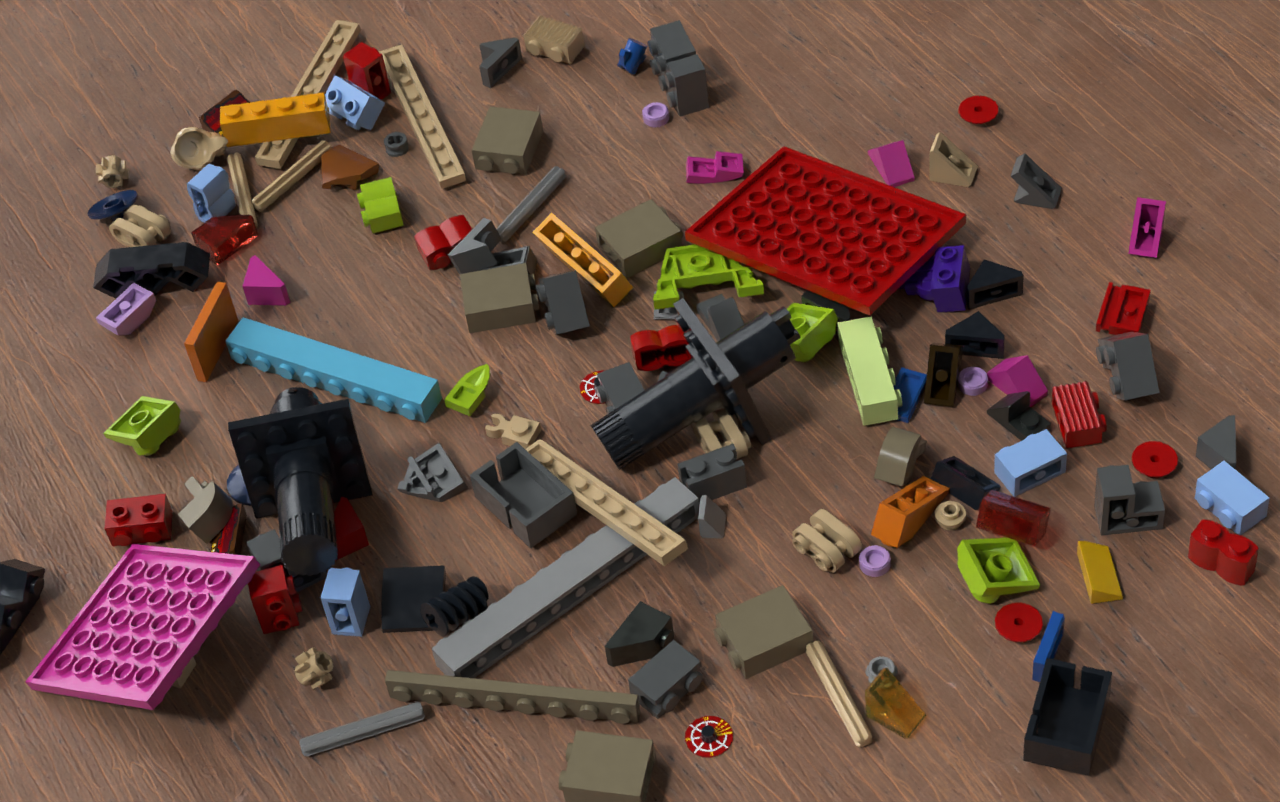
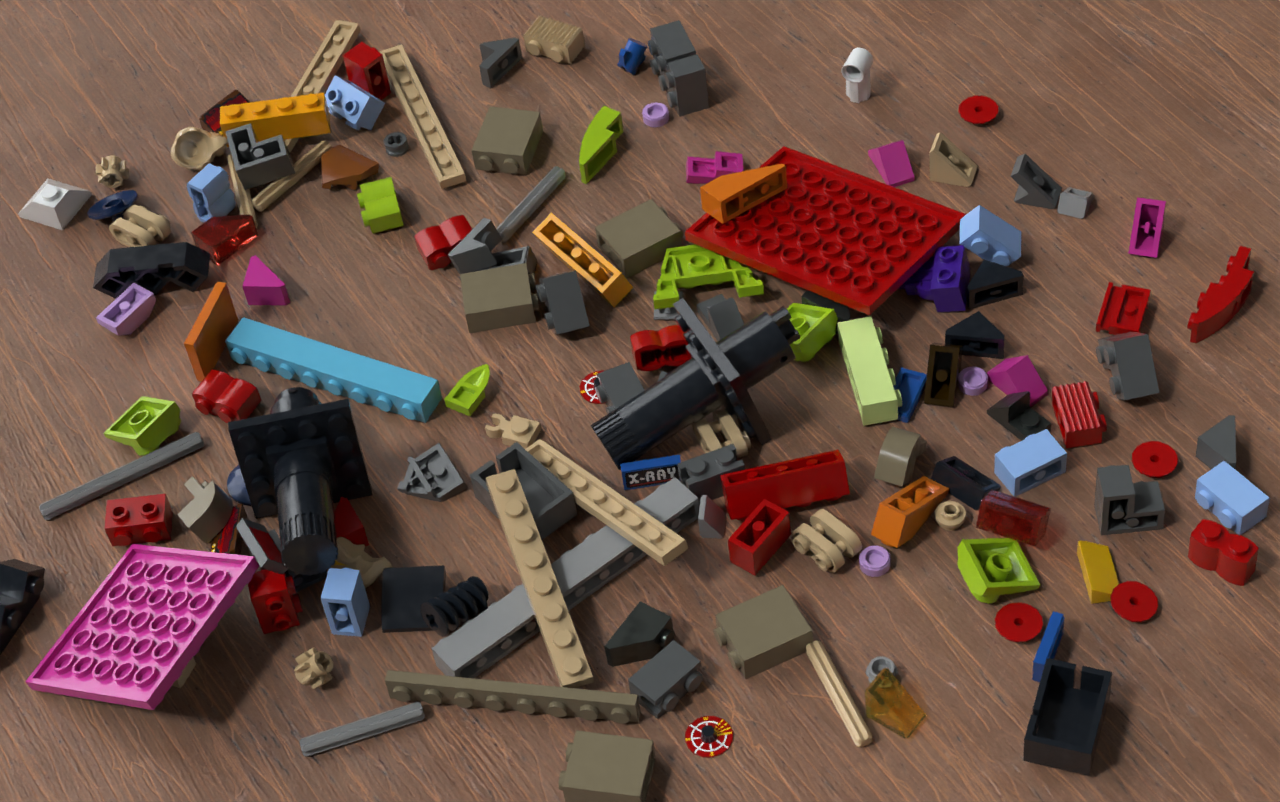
(55, 204): none -> white slope
(121, 476): none -> light grey axle
(226, 397): none -> red brick
(258, 161): none -> dark grey brick
(261, 546): none -> dark grey tile
(354, 557): none -> tan hair
(539, 580): none -> tan plate
(599, 142): none -> lime slope
(649, 472): none -> tile
(741, 191): none -> orange slope
(759, 537): none -> red brick
(786, 483): none -> red brick
(857, 74): none -> white piece
(990, 237): none -> light blue brick
(1075, 202): none -> light grey slope
(1134, 601): none -> red piece
(1223, 299): none -> red slope

